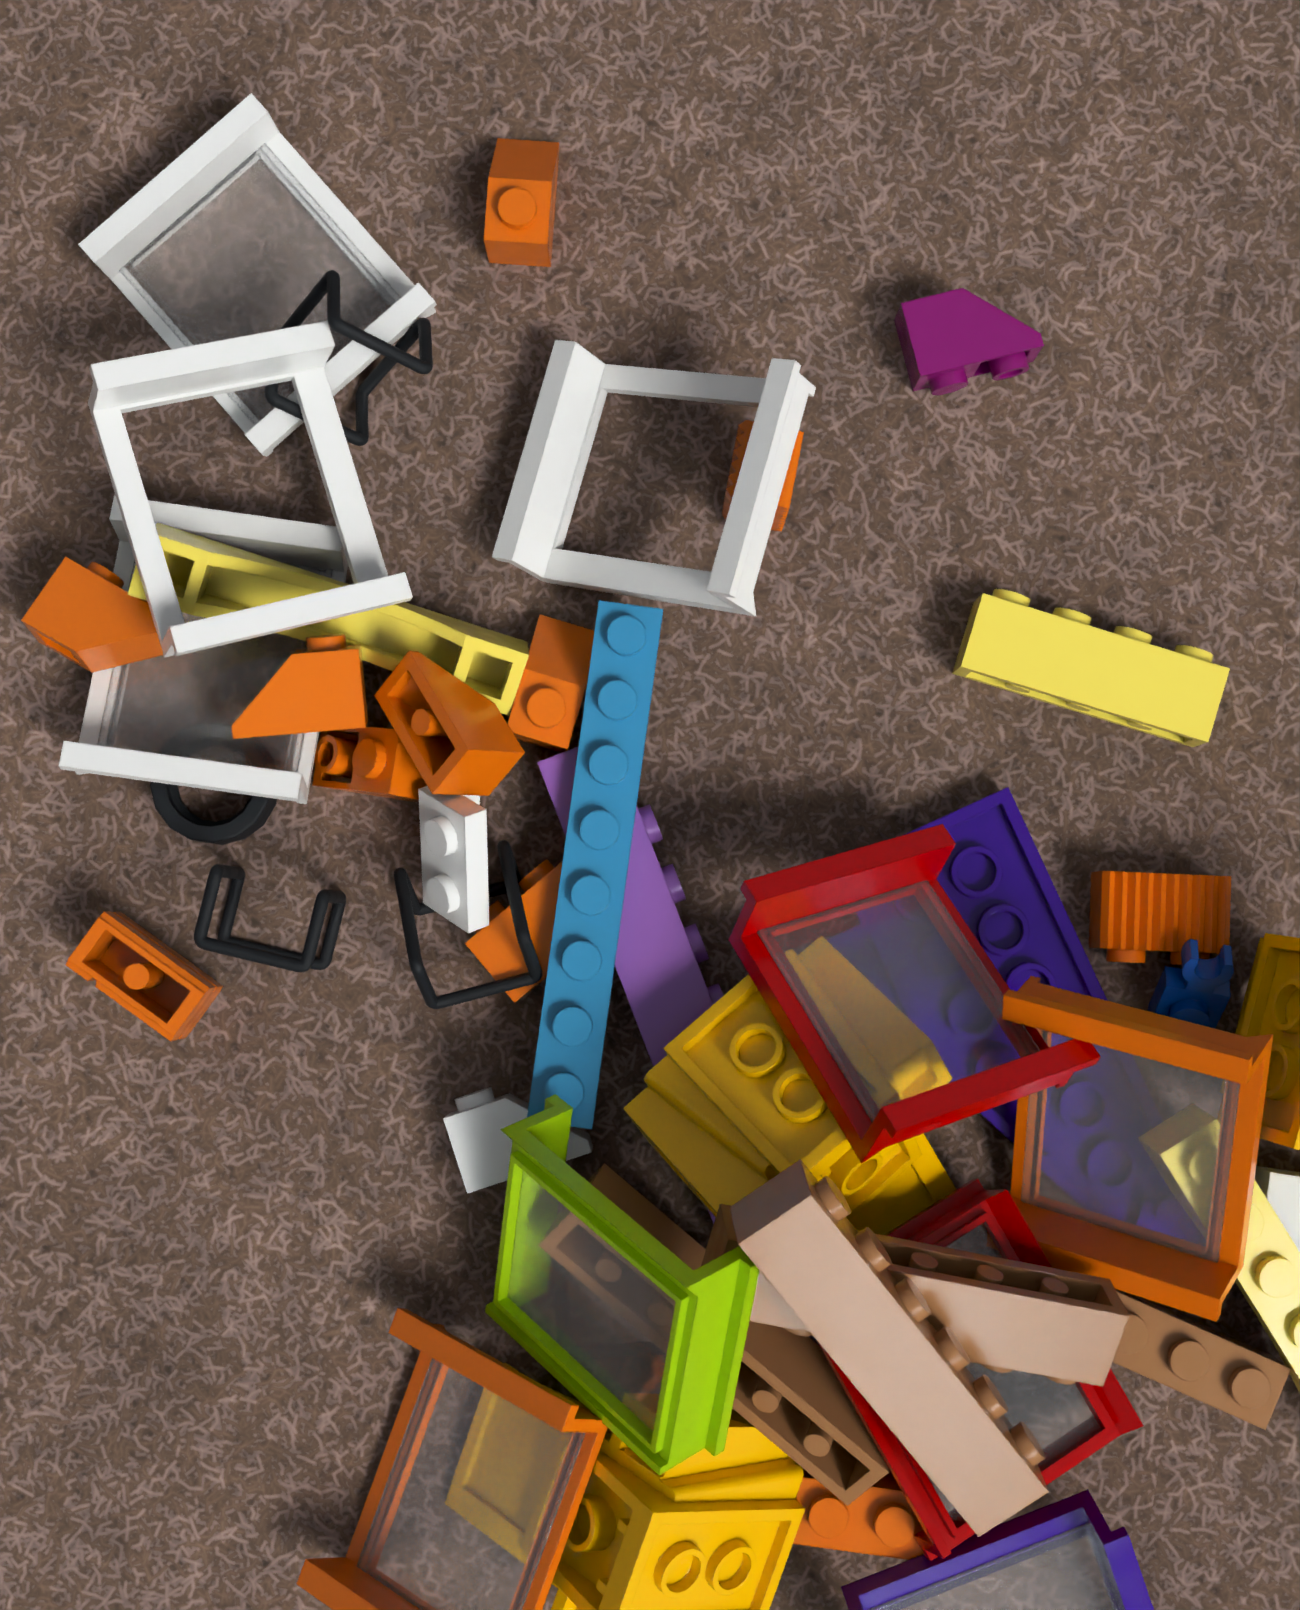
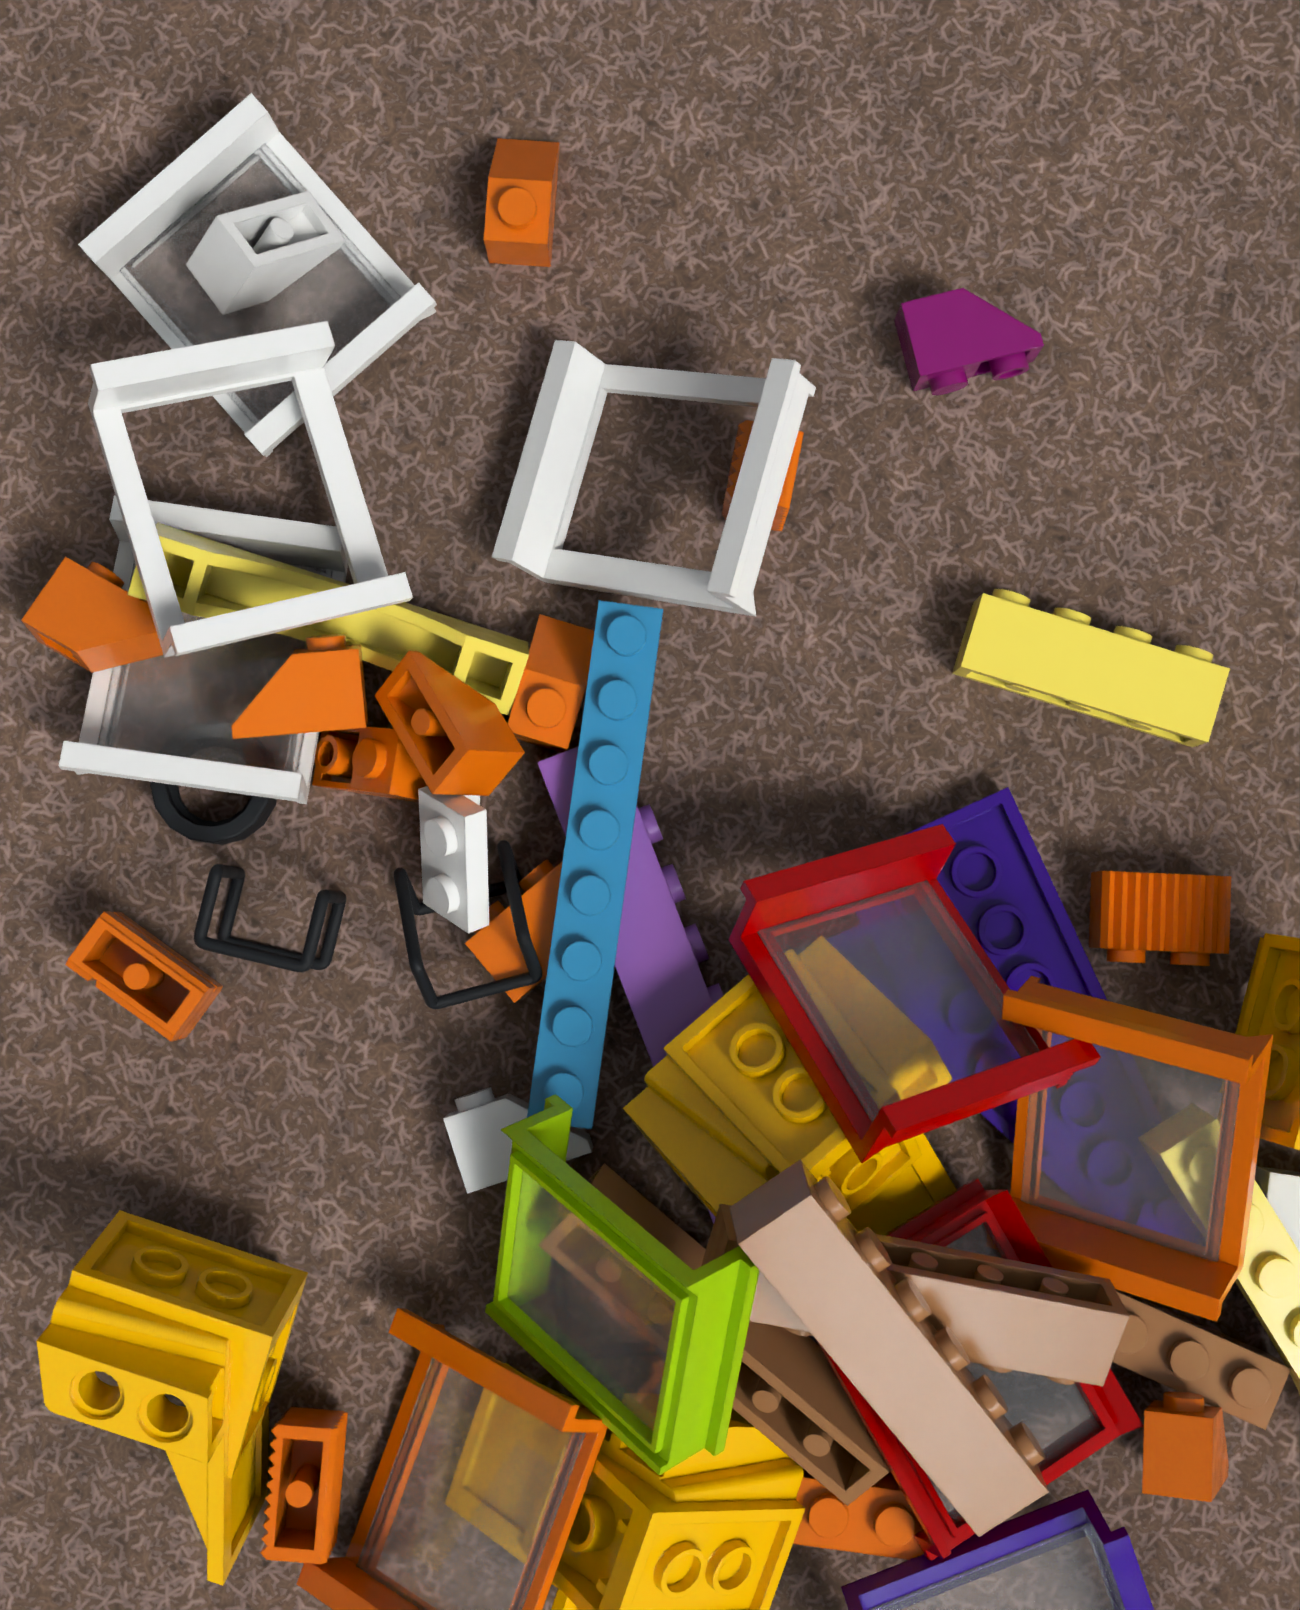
(183, 1323): none -> yellow piece
(262, 250): none -> white slope
(305, 1485): none -> orange brick
(393, 354): black piece -> none
(1184, 1448): none -> orange slope
(1197, 990): blue plate -> none

